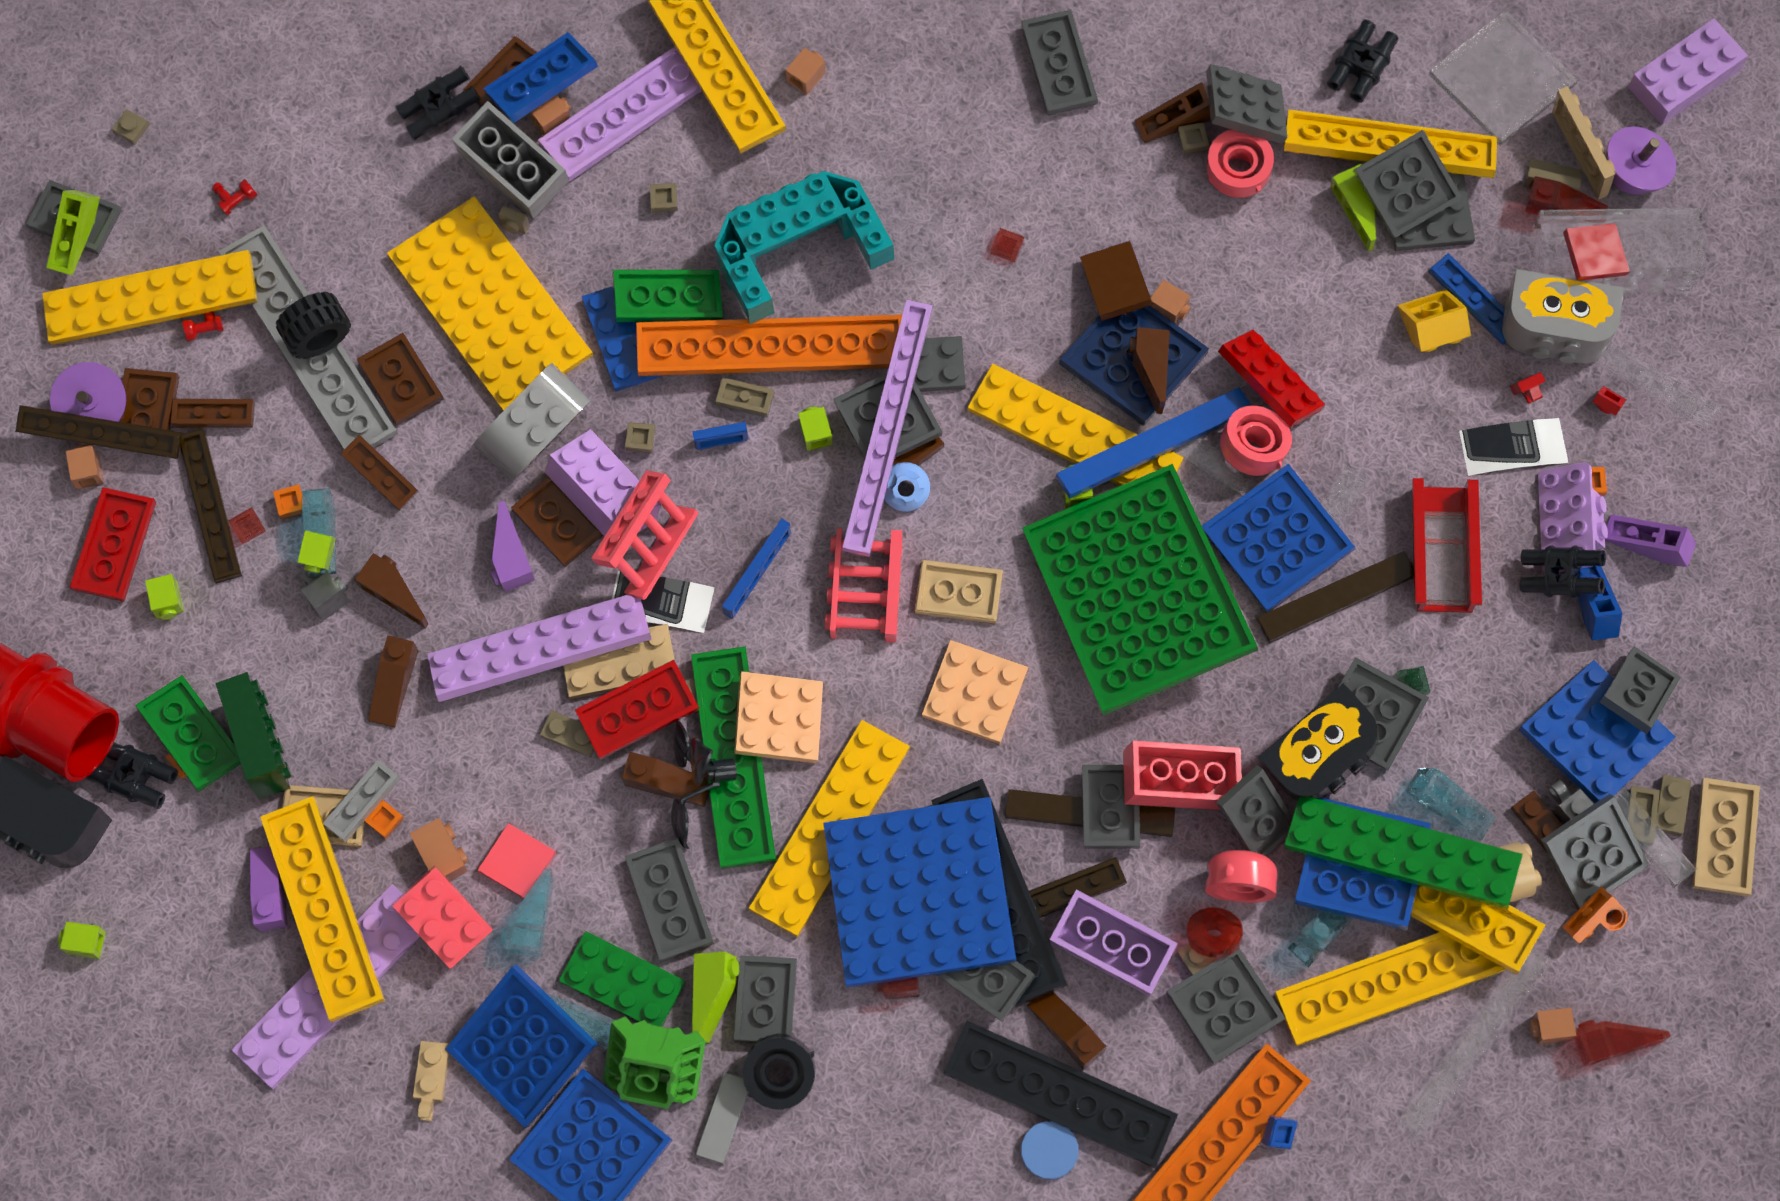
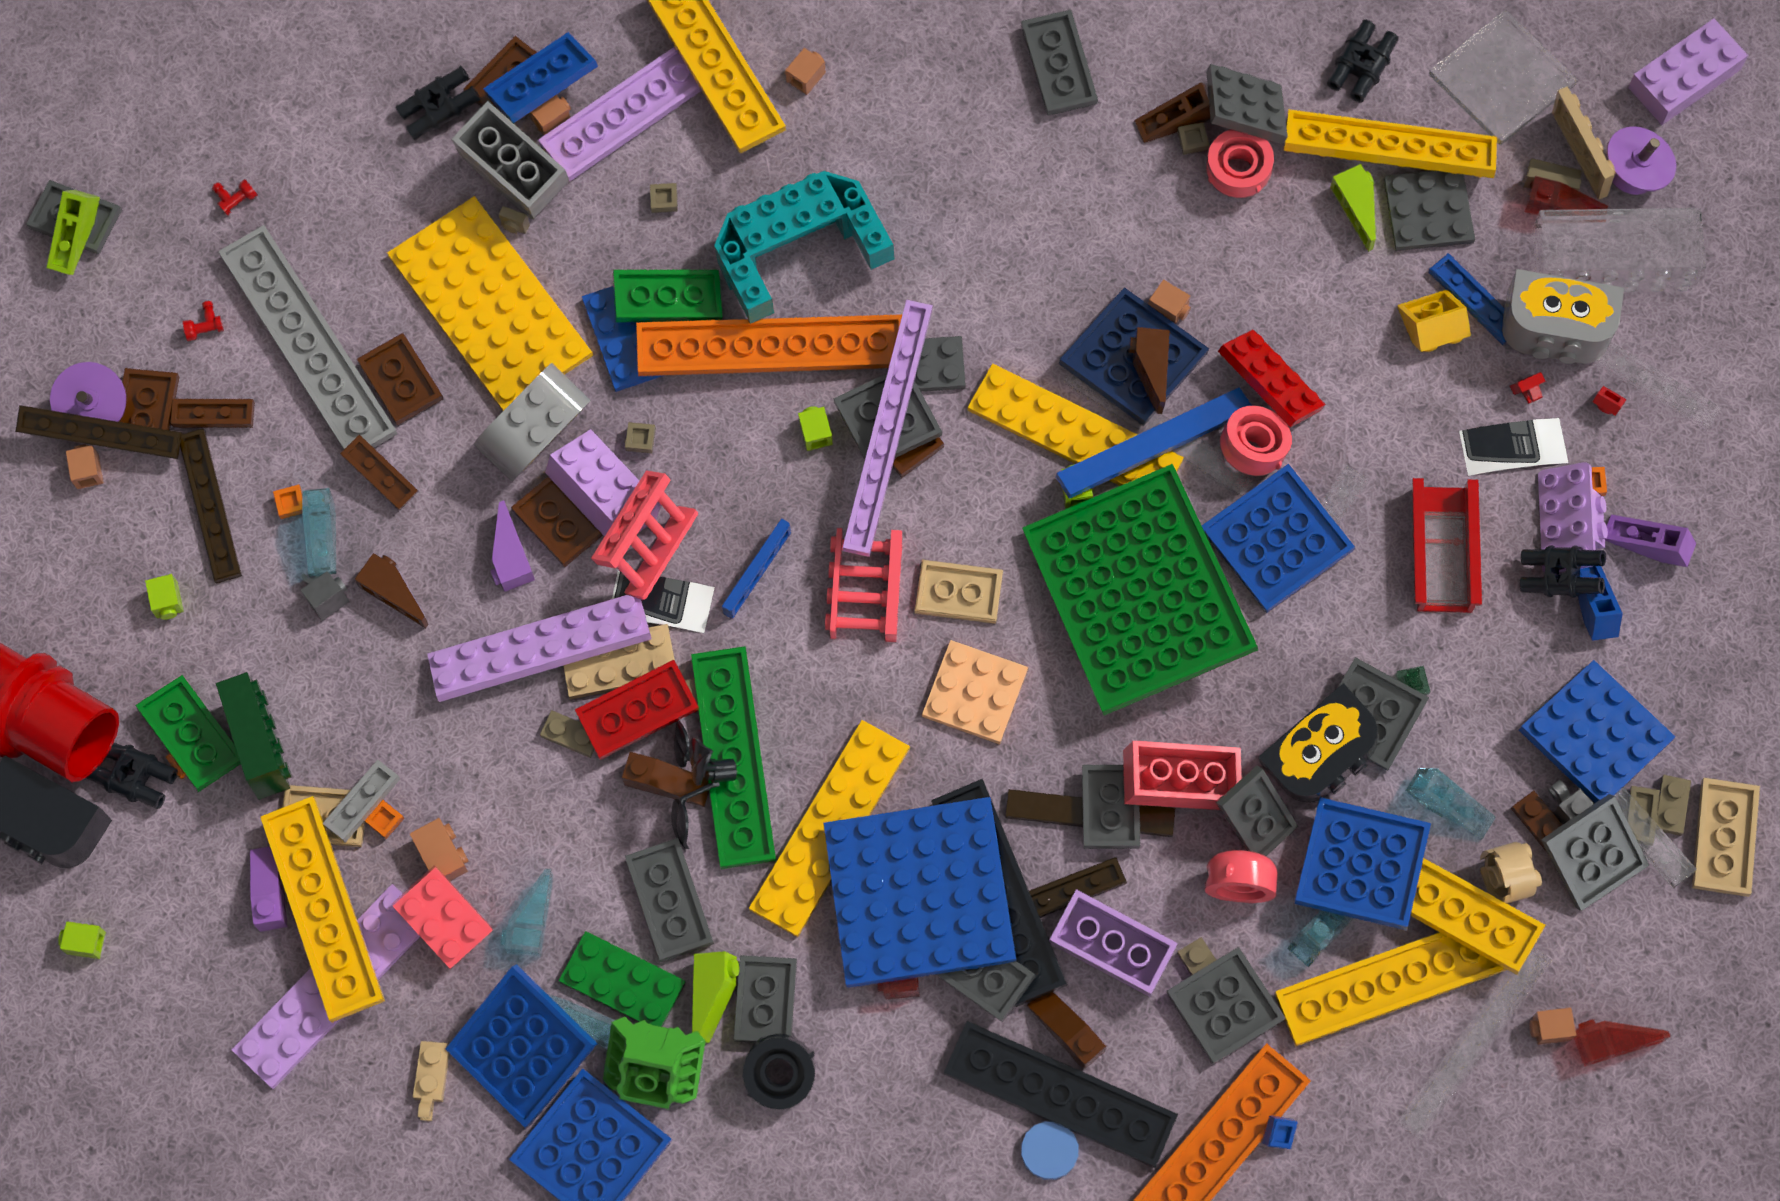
(113, 544): red plate -> none
(130, 126): dark tan plate -> none
(149, 297): yellow plate -> none
(247, 525): clear red tile -> none
(313, 325): black tyre -> none
(316, 551): lime brick -> none
(392, 680): reddish brown slope -> none
(516, 861): coral tile -> none
(720, 435): blue tile -> none
(723, 1119): light grey tile -> none
(745, 397): dark tan plate -> none
(778, 717): light nougat plate -> none
(921, 483): light blue piece -> none
(1007, 245): clear red tile -> none
(1116, 280): reddish brown tile -> none
(1214, 919): clear red tile -> none
(1336, 597): dark brown tile -> none
(1404, 851): green plate -> none
(1407, 184): dark grey plate -> none
(1593, 913): orange plate -> none
(1596, 252): tile -> none
(1640, 690): dark grey plate -> none

